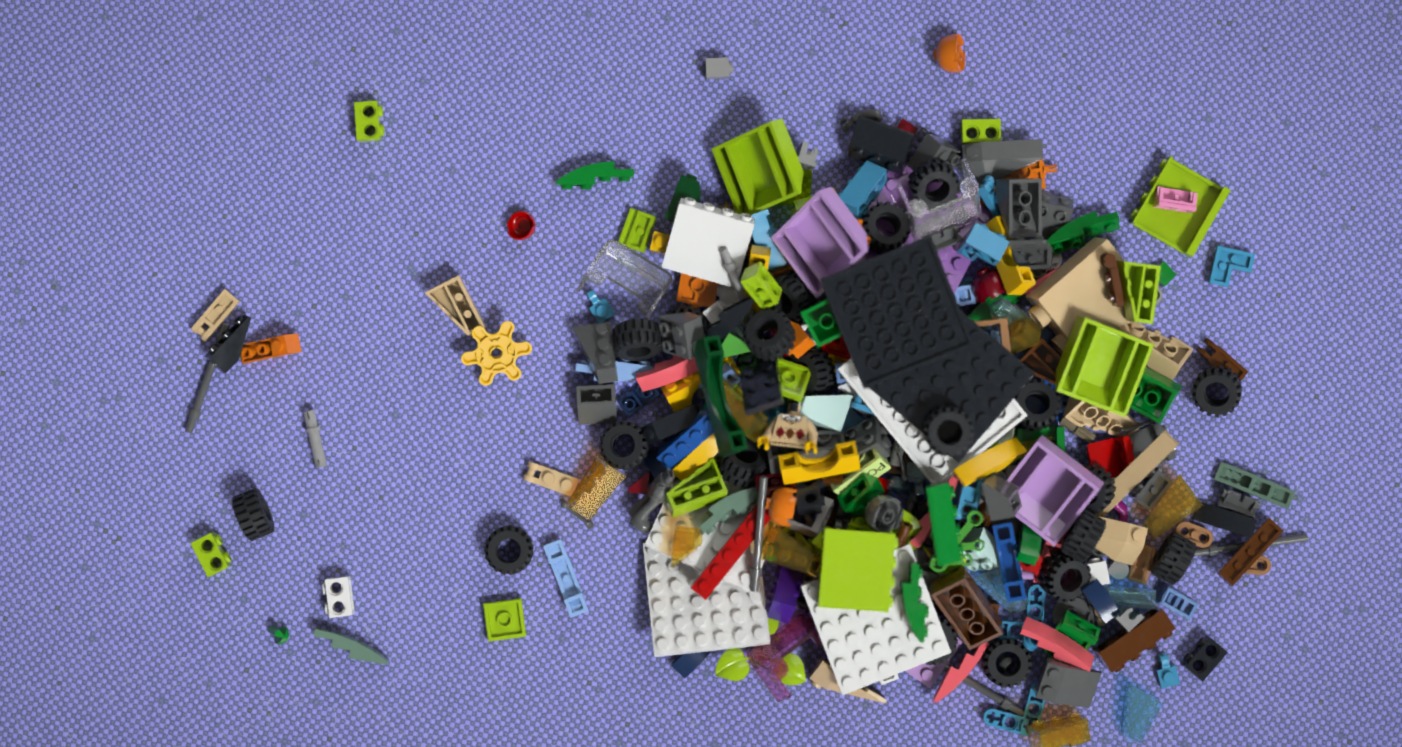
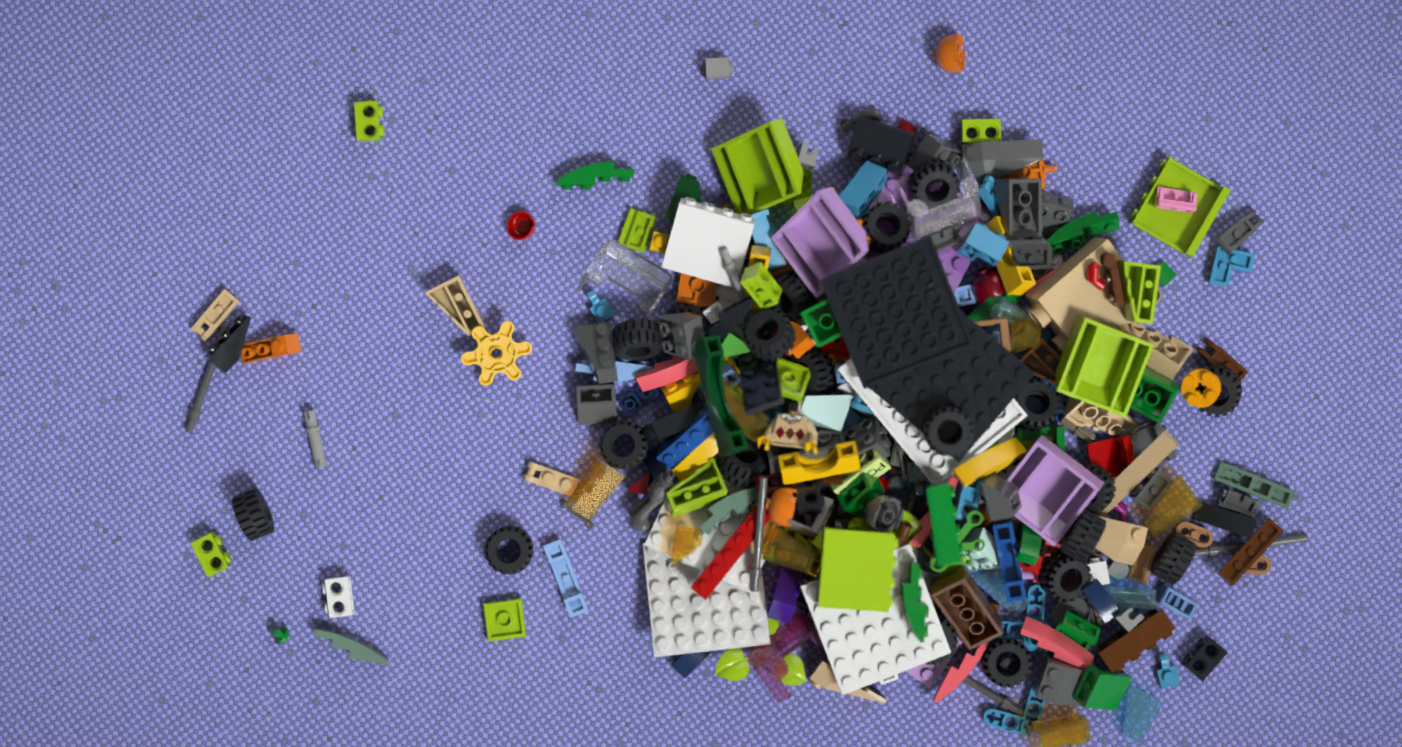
(1092, 276): none -> red arm
(1101, 688): none -> green panel
(1207, 379): none -> light orange plate
(1238, 232): none -> dark grey hinge

